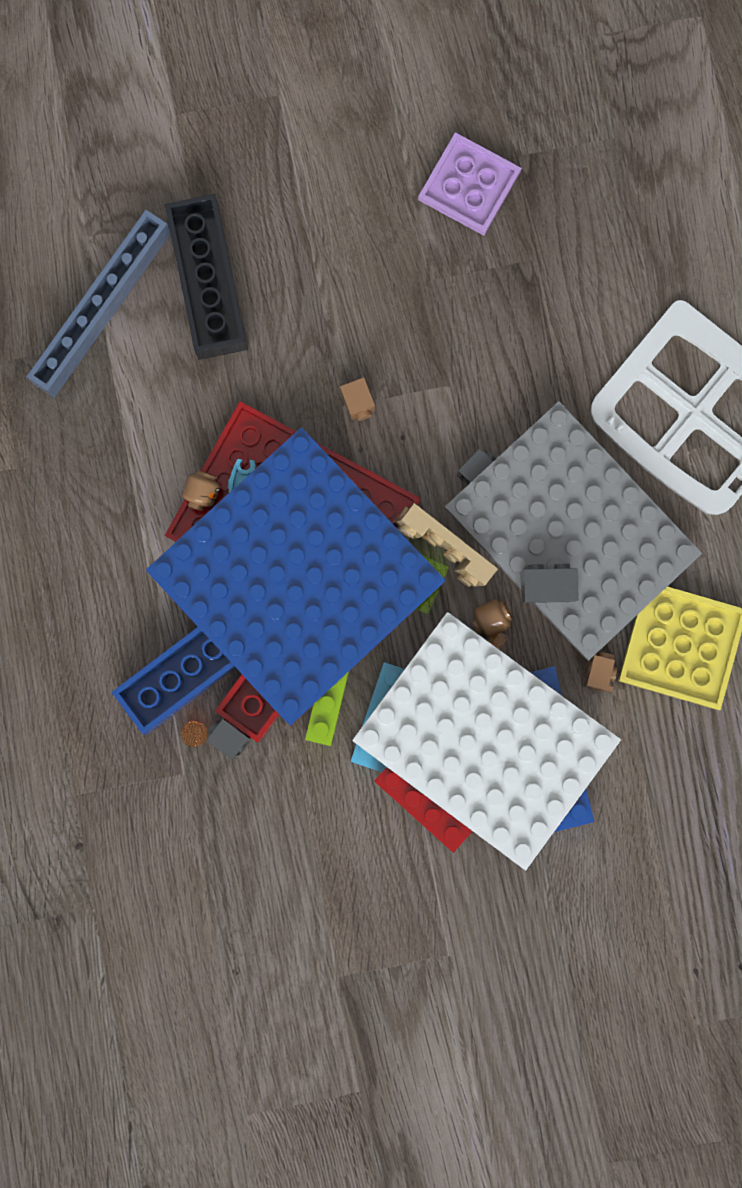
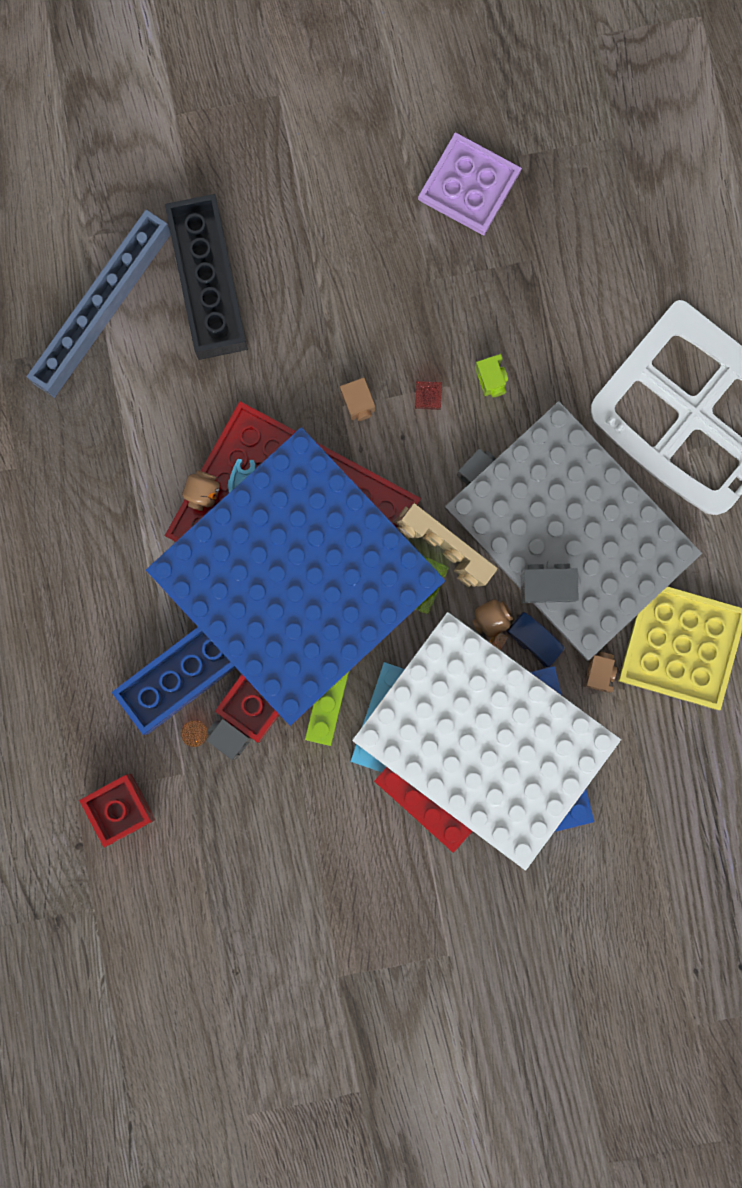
(117, 810): none -> red brick
(428, 395): none -> clear red plate
(492, 376): none -> lime brick
(536, 639): none -> dark blue slope

